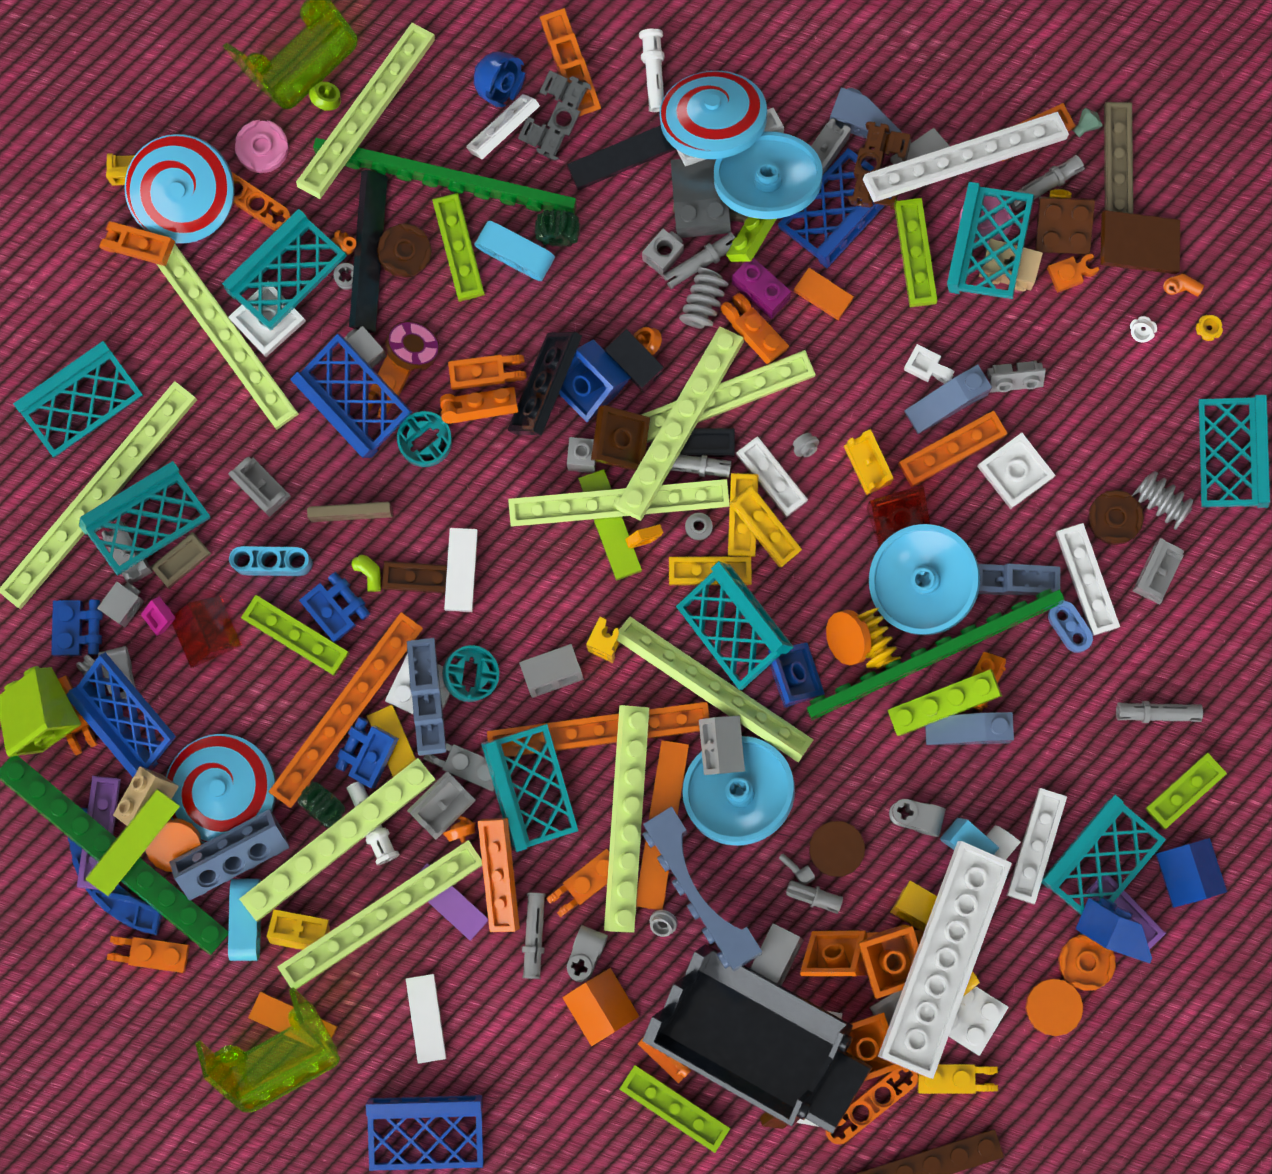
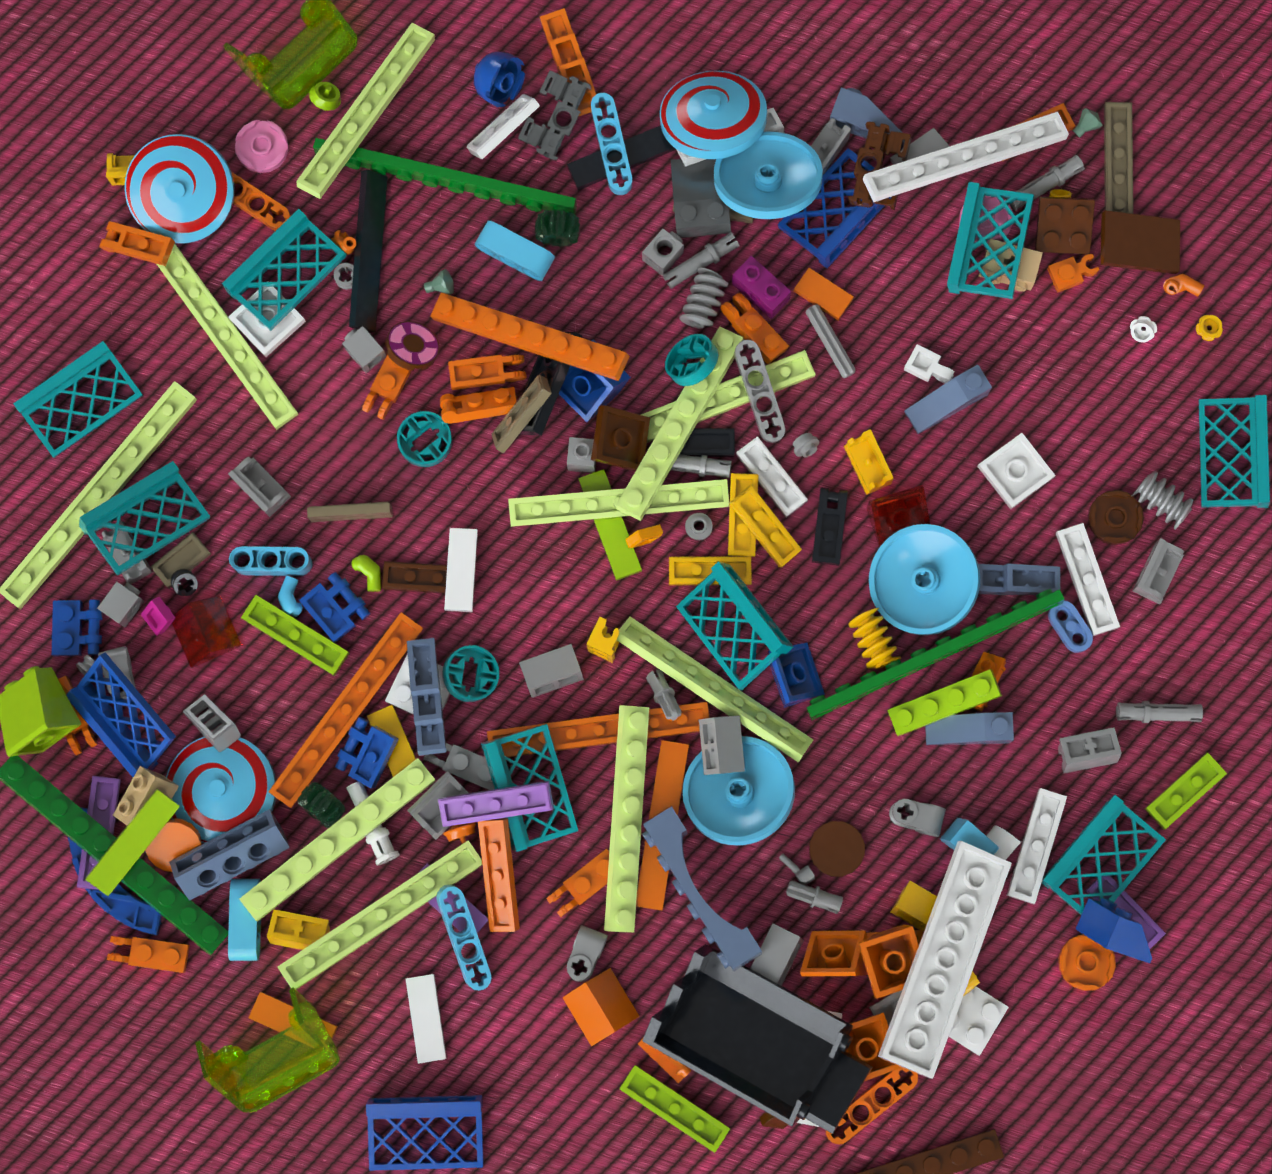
(180, 590): none -> black bush
(221, 736): none -> light grey slope
(287, 599): none -> medium azure arm
(335, 412): blue fence -> none
(404, 250): reddish brown tile -> none
(441, 283): none -> sand green rock
(458, 247): lime tile -> none
(461, 938): none -> medium azure beam
(496, 804): none -> medium lavender tile
(521, 413): none -> dark tan tile
(530, 336): none -> orange plate
(533, 939): light grey pin -> none
(612, 143): none -> medium azure beam
(635, 360): black hinge -> none
(649, 338): orange hat -> none
(653, 58): white pin -> none
(663, 923): light grey plate -> none
(664, 695): none -> light grey axle
(691, 347): none -> teal piece
(749, 239): lime plate -> none
(762, 390): none -> light grey beam
(829, 527): none -> black plate
(830, 341): none -> light grey axle
(848, 637): orange tile -> none
(915, 252): lime plate -> none
(952, 448): orange plate -> none
(956, 1080): yellow hinge -> none
(1028, 376): light grey hinge -> none
(1054, 1007): orange tile -> none
(1089, 750): none -> light grey hinge
(1191, 873): blue slope -> none

